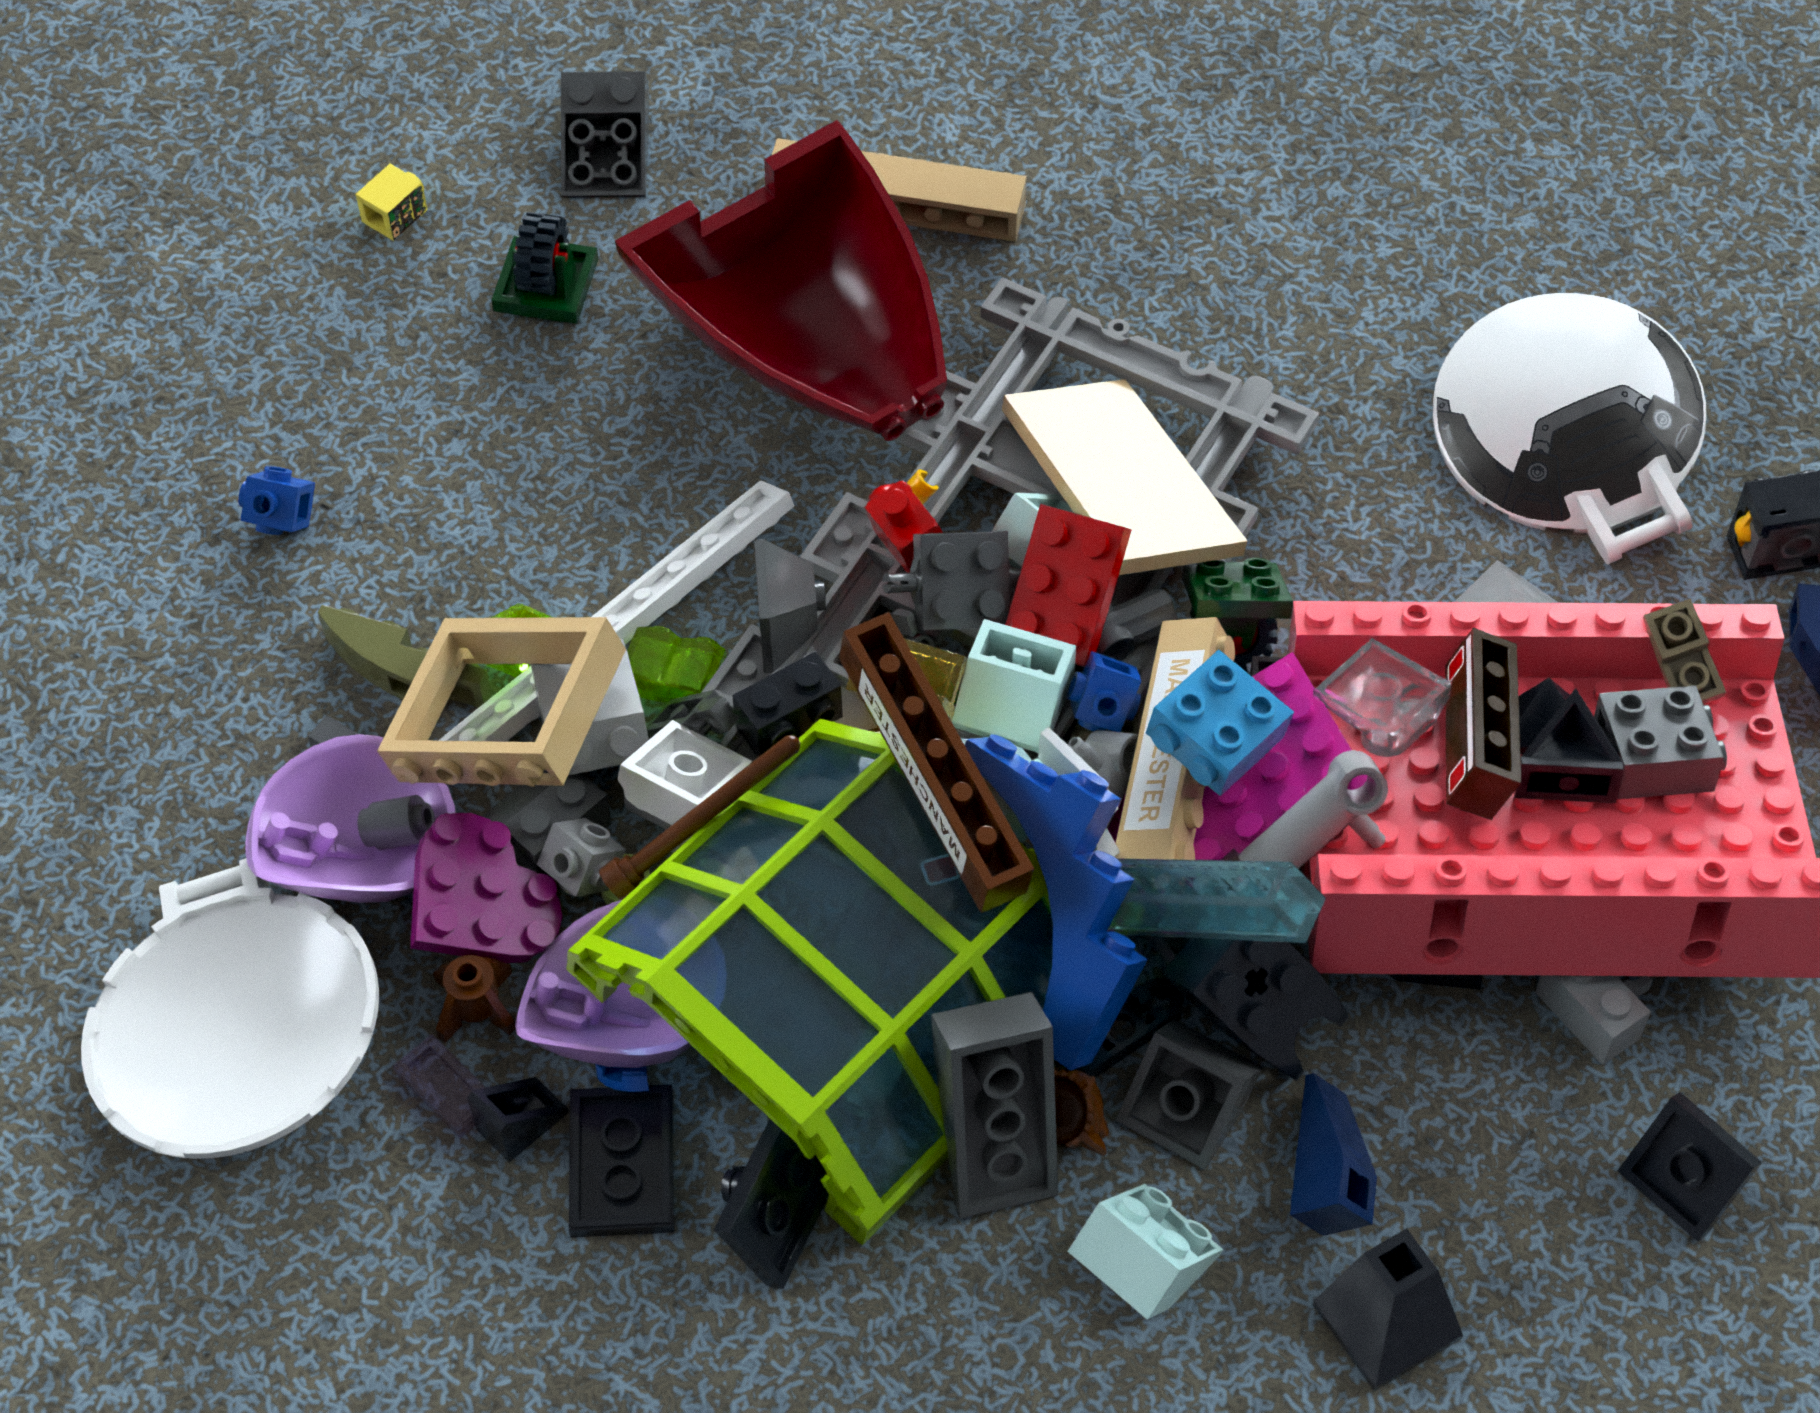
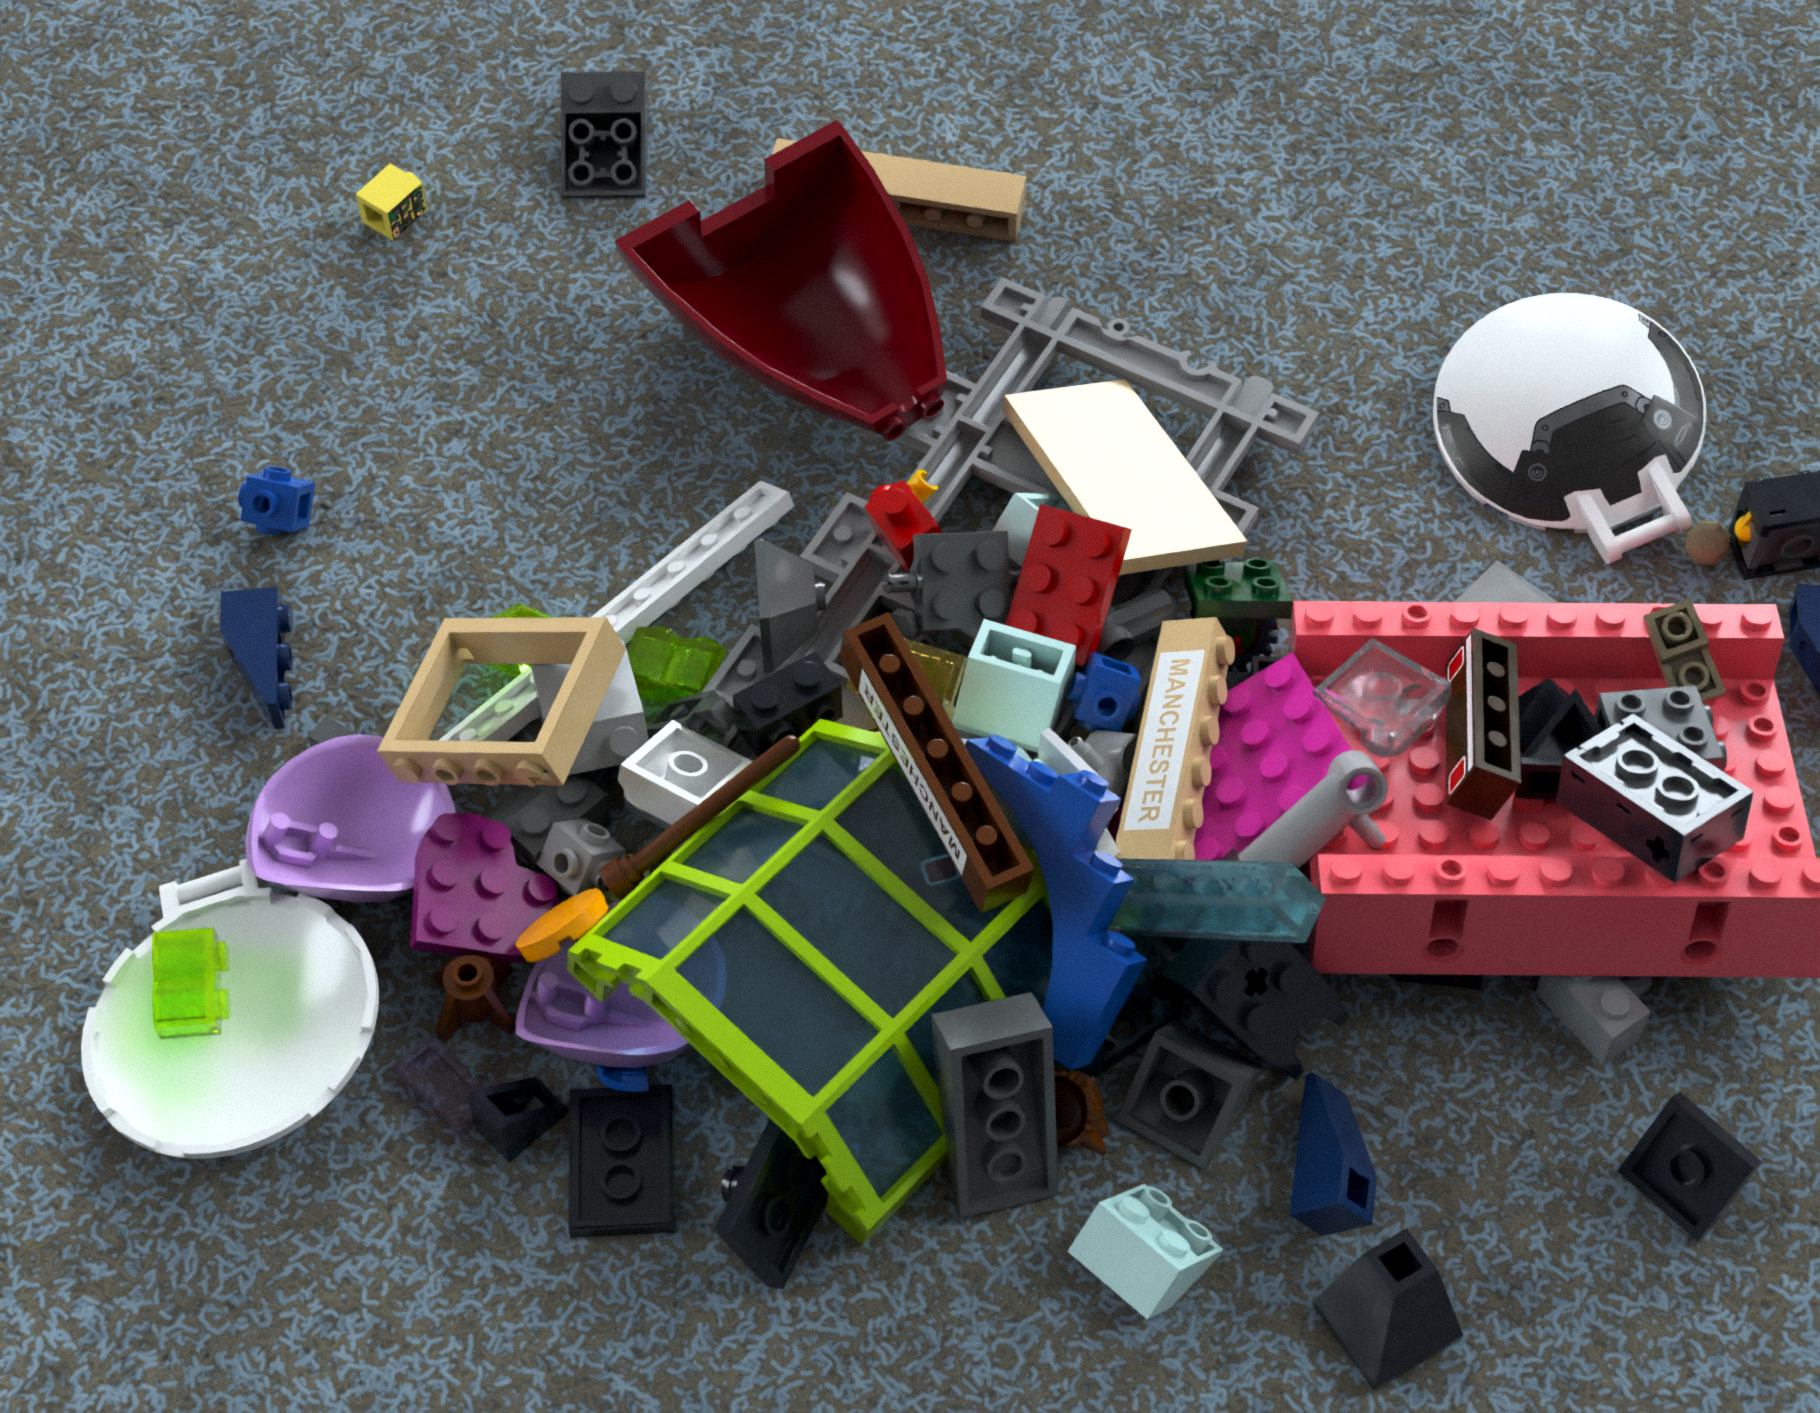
(188, 983): none -> clear neon green brick
(254, 636): none -> dark blue slope
(386, 656): olive slope -> none
(395, 822): dark grey brick -> none
(545, 272): plate -> none
(565, 921): none -> light orange tile
(1219, 722): dark azure brick -> none
(1654, 797): none -> piece
(1708, 542): none -> dark tan tile

